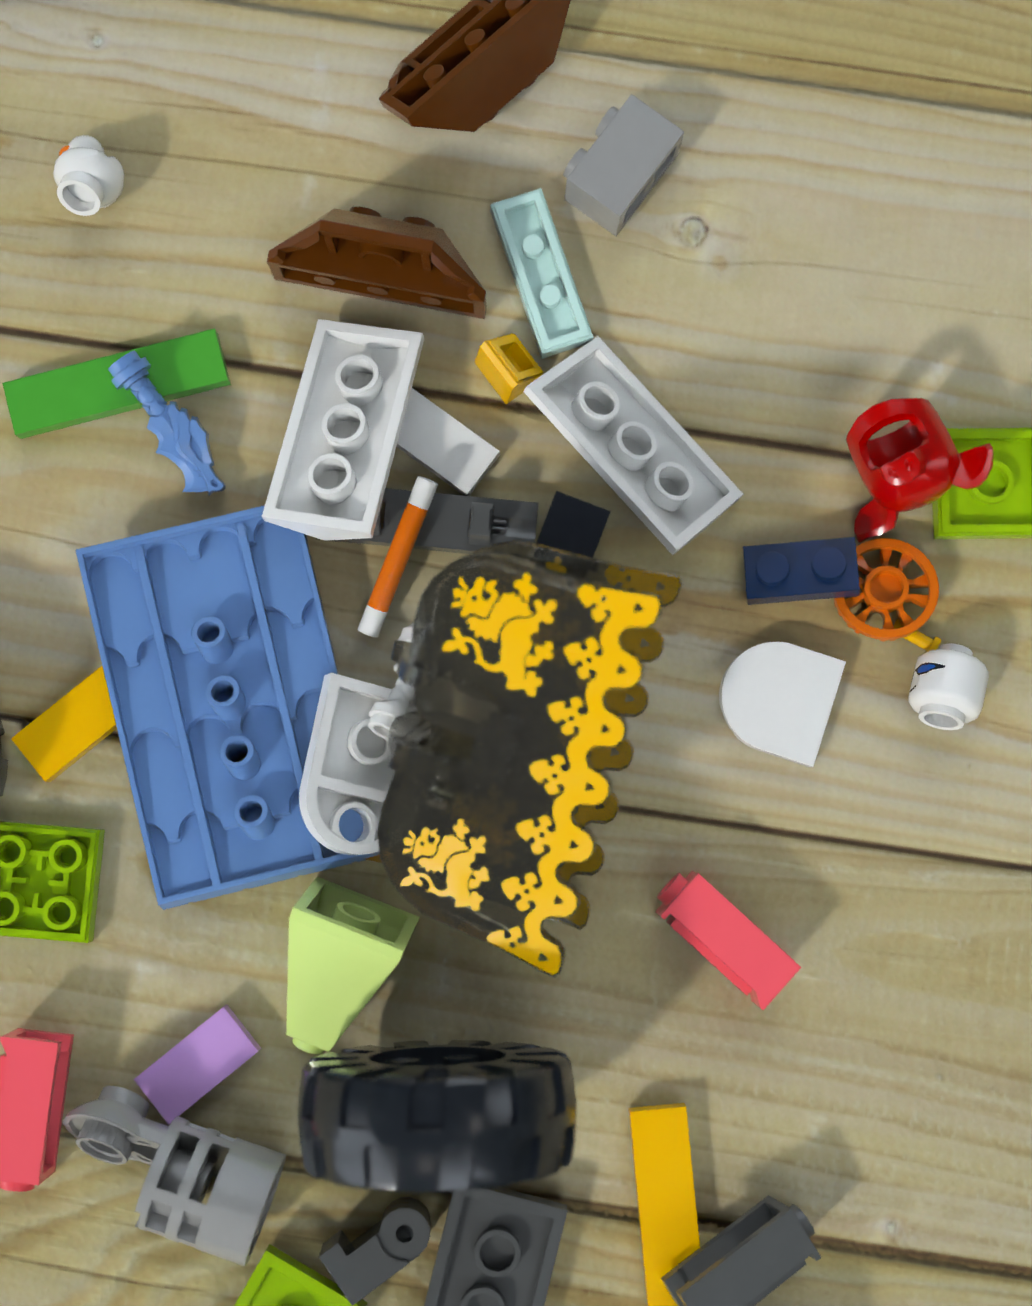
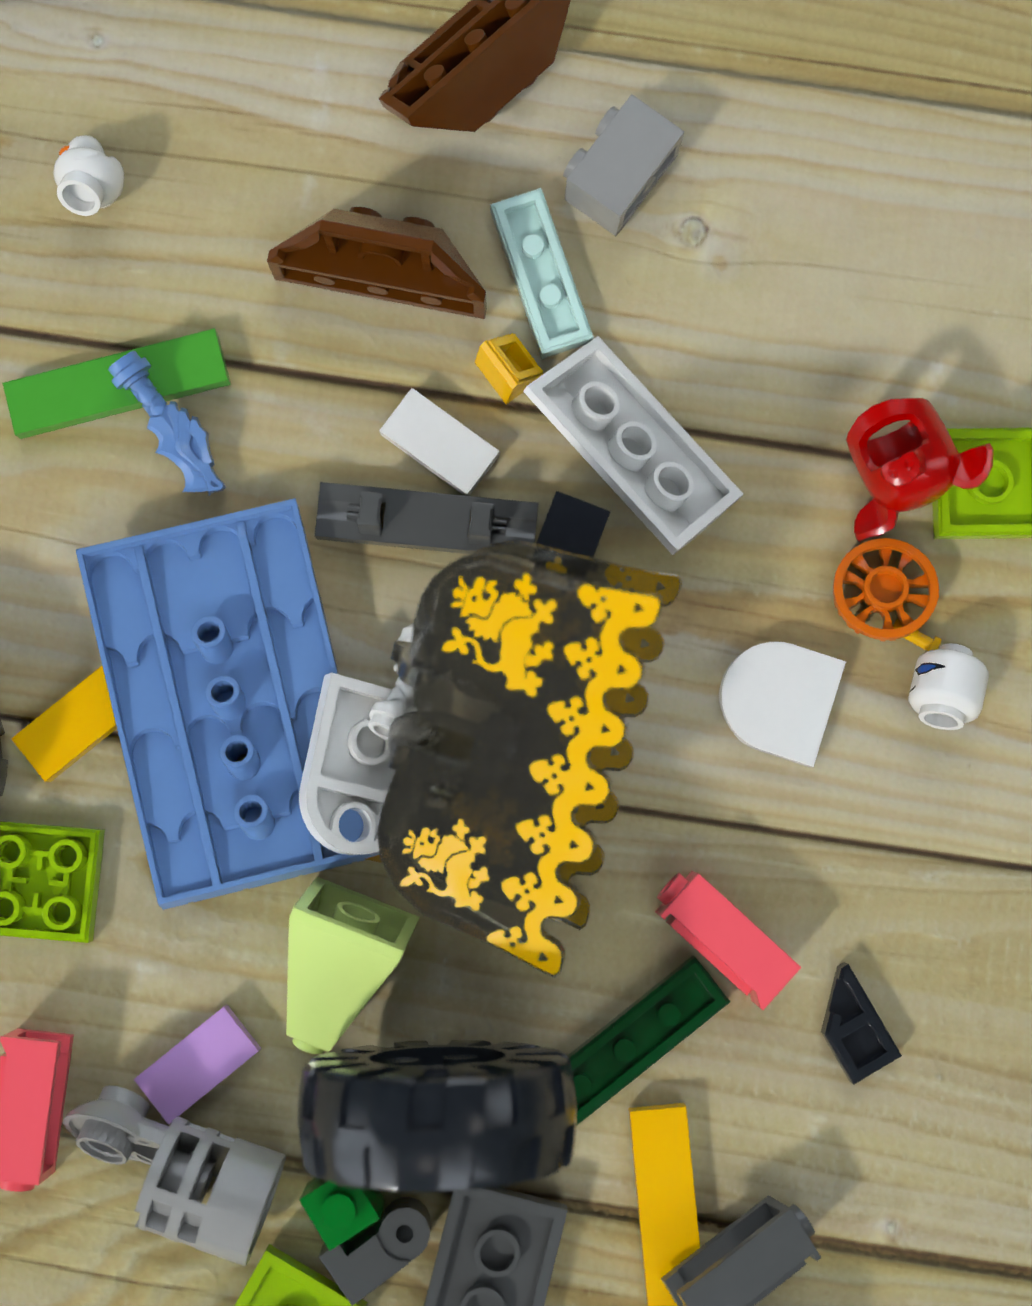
(340, 1210): none -> green brick
(343, 430): white slope -> none
(397, 556): orange bar -> none
(643, 1034): none -> dark green tile
(801, 571): dark blue plate -> none
(855, 1028): none -> black tile

